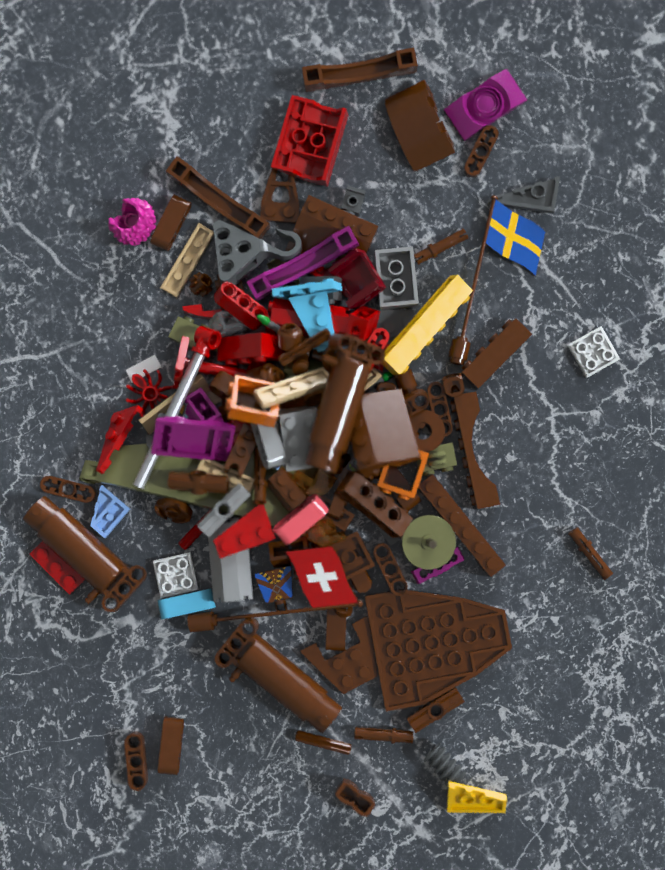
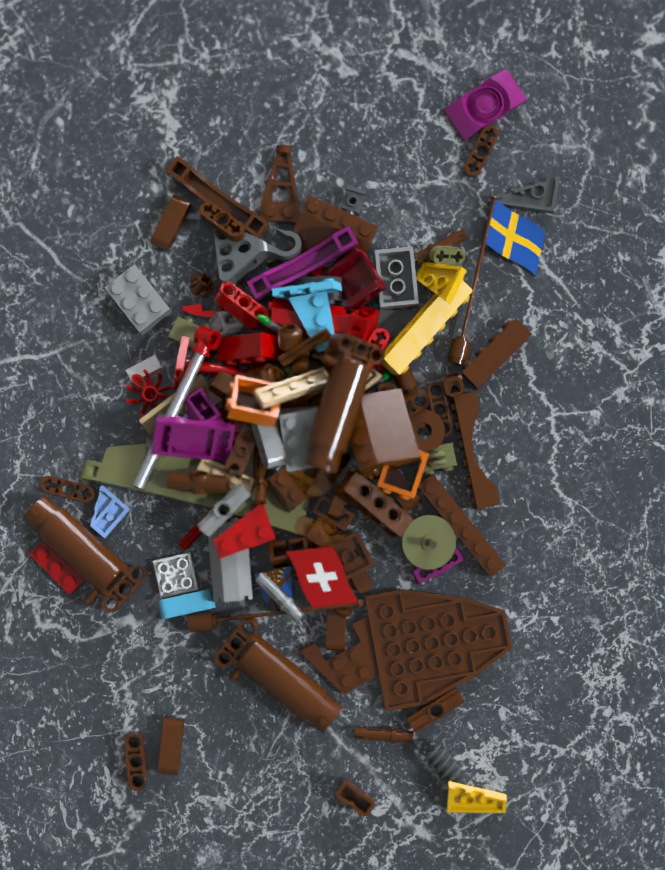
(116, 435): red wing -> none
(134, 223): dark pink hair -> none
(138, 299): none -> light grey brick
(173, 509): reddish brown tile -> none
(187, 260): tan tile -> none
(220, 214): none -> reddish brown beam
(286, 604): none -> light grey pin
(300, 519): coral beam -> none
(309, 140): red piece -> none
(323, 742): reddish brown axle -> none
(329, 76): reddish brown arch -> none
(390, 559): reddish brown beam -> none
(418, 126): reddish brown panel -> none
(441, 279): none -> yellow wing
(447, 251): none -> olive beam
(576, 535): reddish brown pin -> none
(593, 352): white tile -> none

